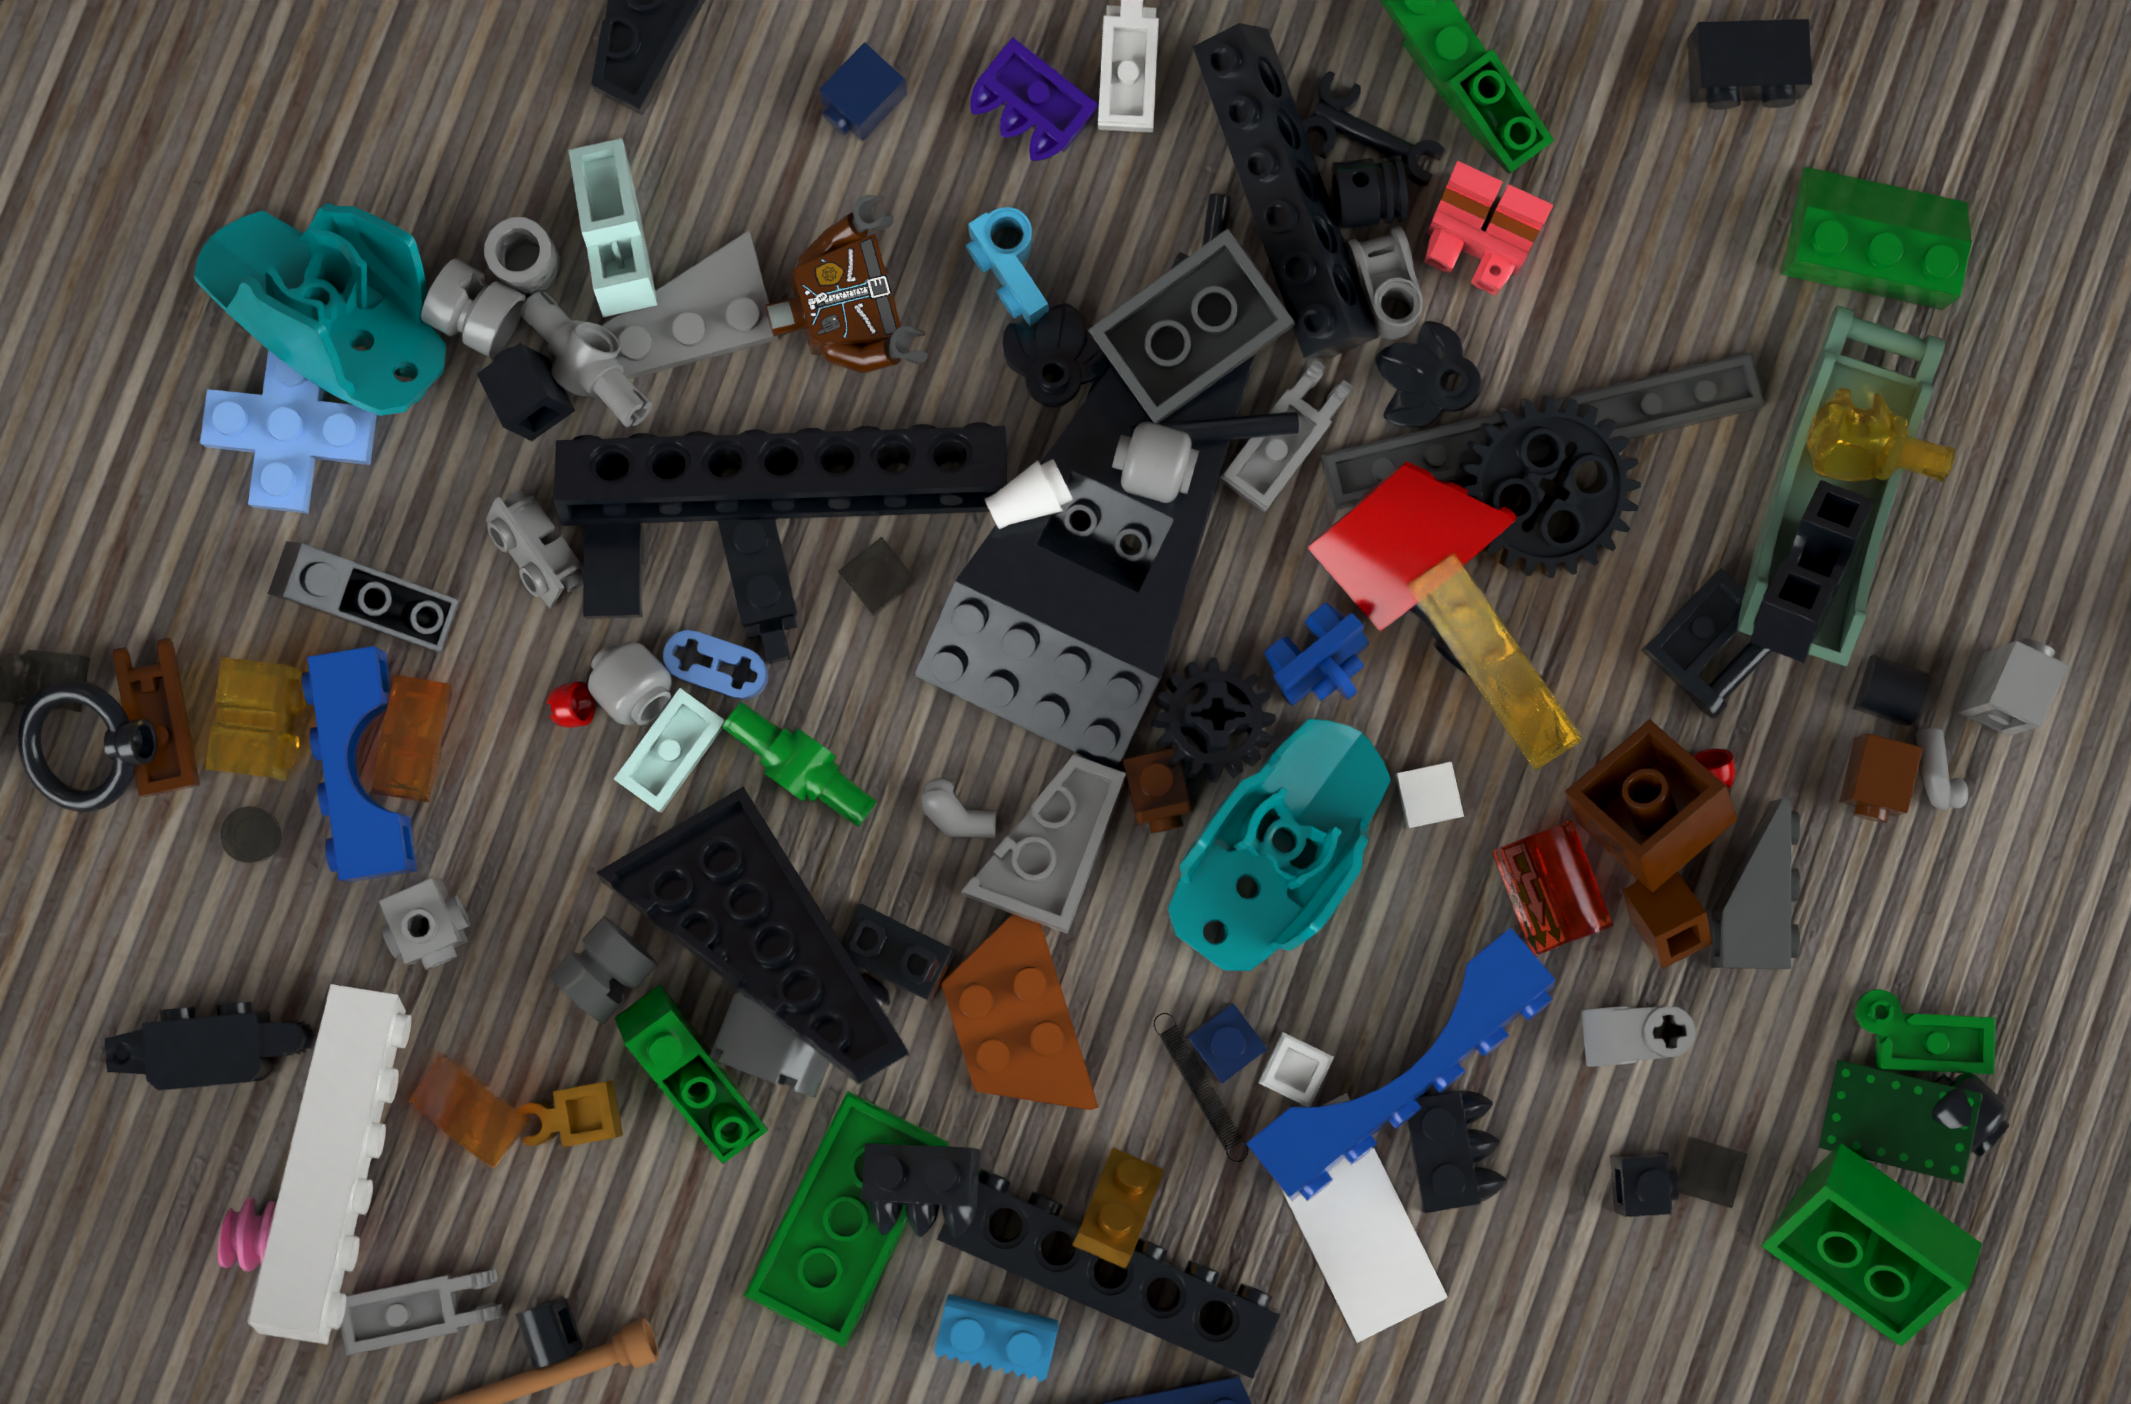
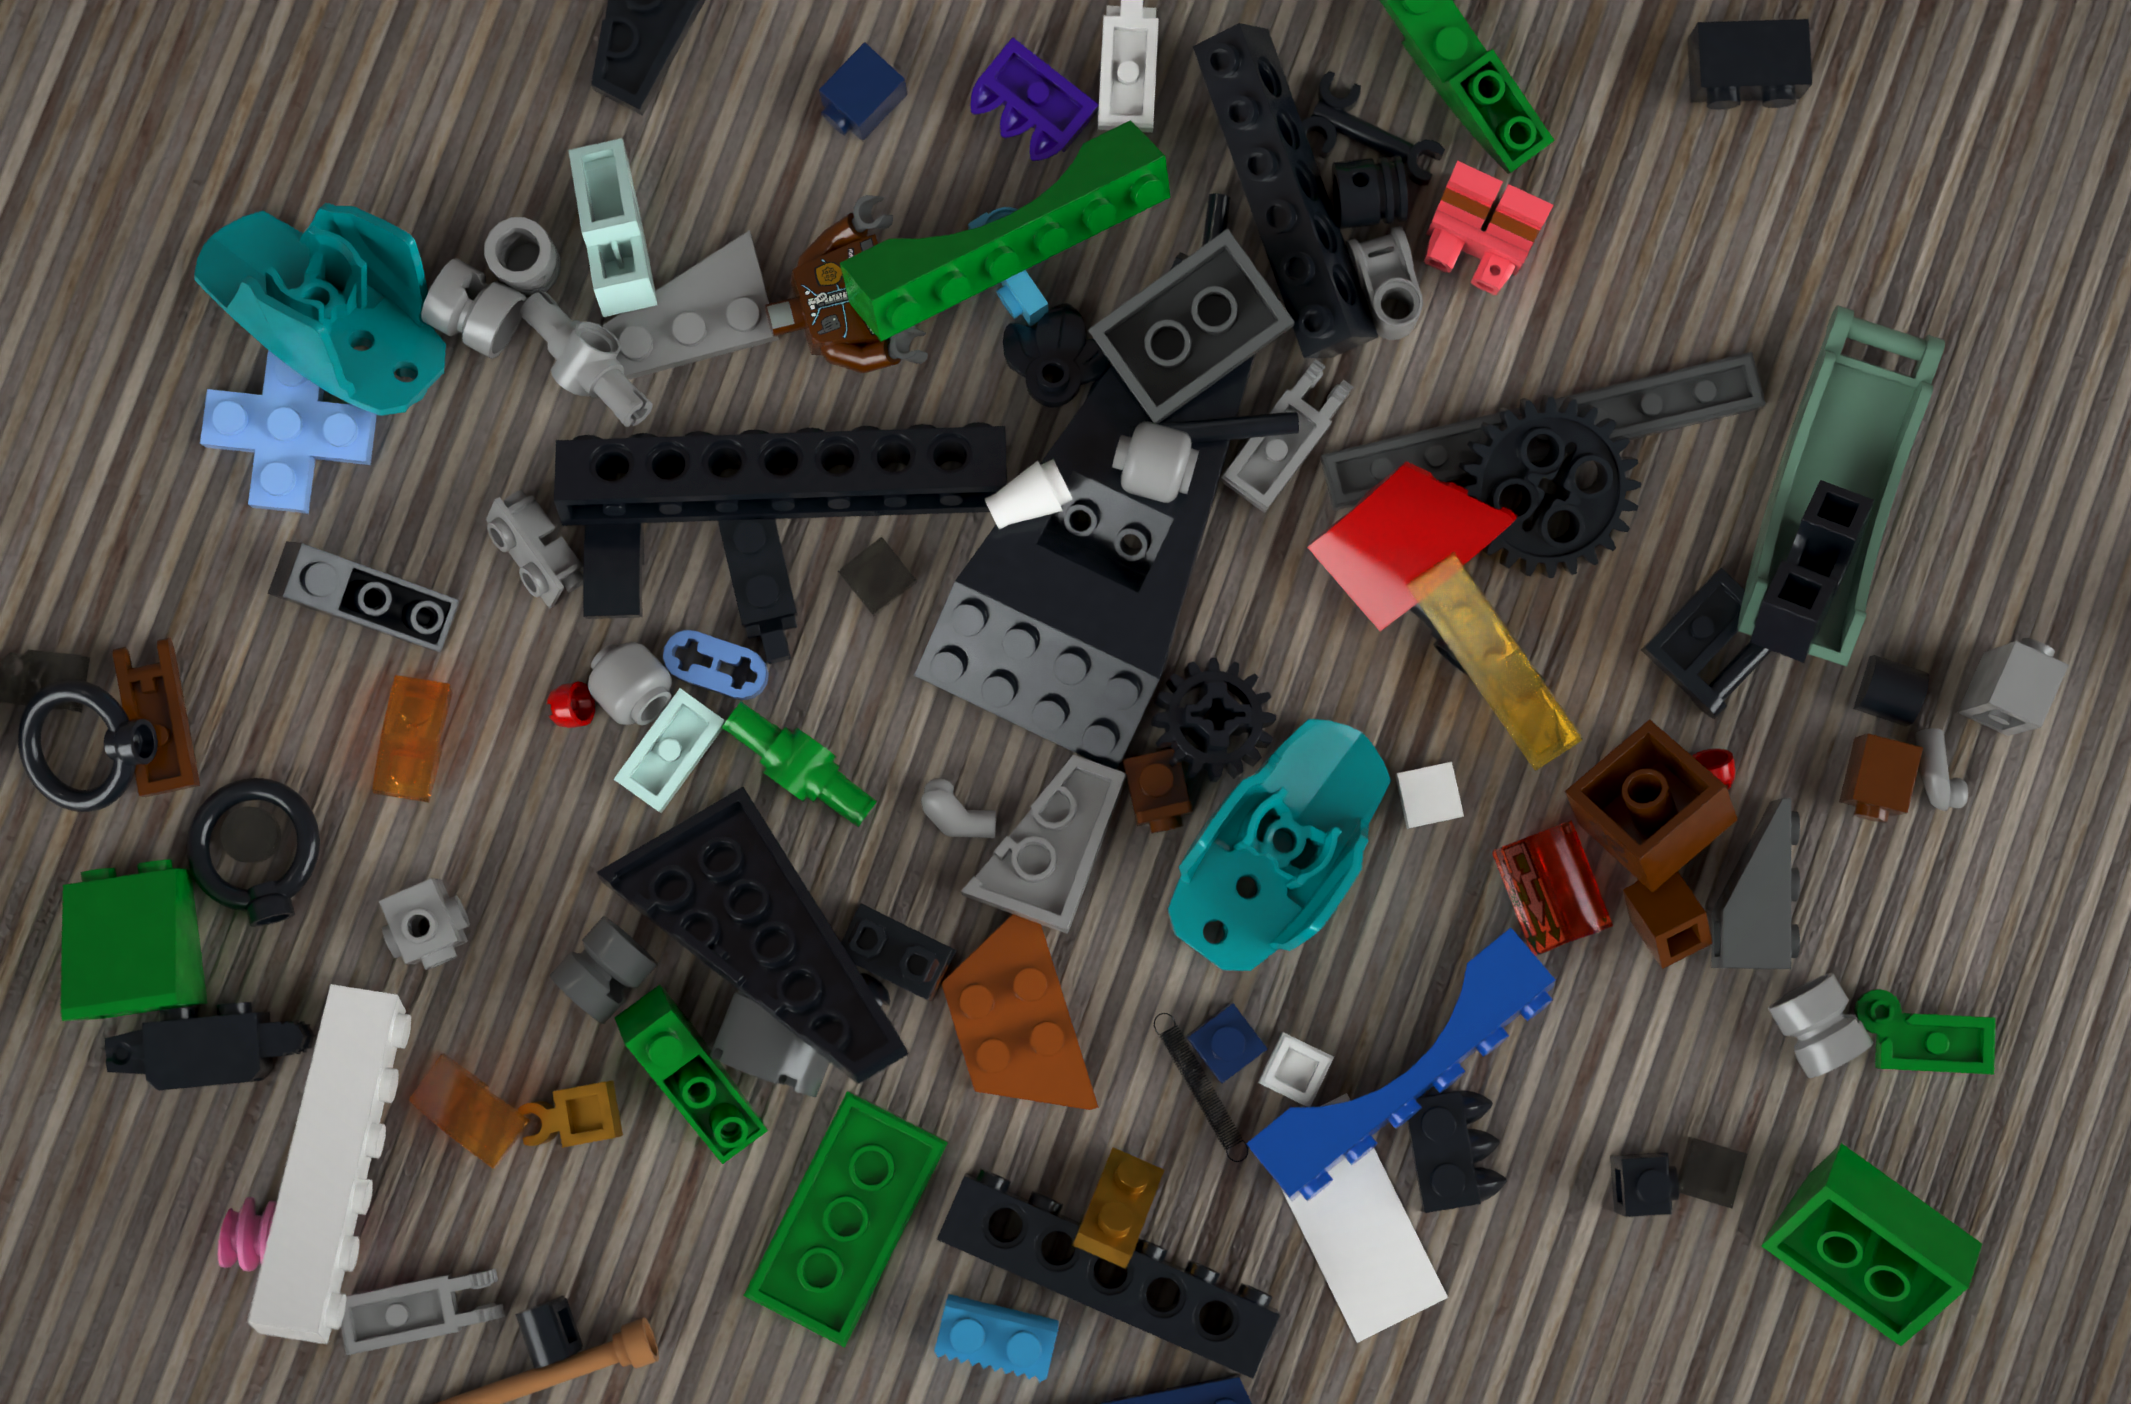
(130, 943): none -> green slope
(255, 719): clear yellow brick -> none
(270, 900): none -> black piece
(347, 696): blue arch -> none
(525, 392): black brick -> none
(918, 278): none -> green arch
(923, 1182): black plate -> none
(1325, 663): blue hips -> none
(1419, 376): black plate -> none
(1626, 1034): light grey piece -> none
(1817, 1020): none -> light grey wheel
(1870, 443): clear yellow piece -> none
(1878, 239): green slope -> none
(1891, 1122): dark green sticker -> none
(1955, 1111): black head -> none

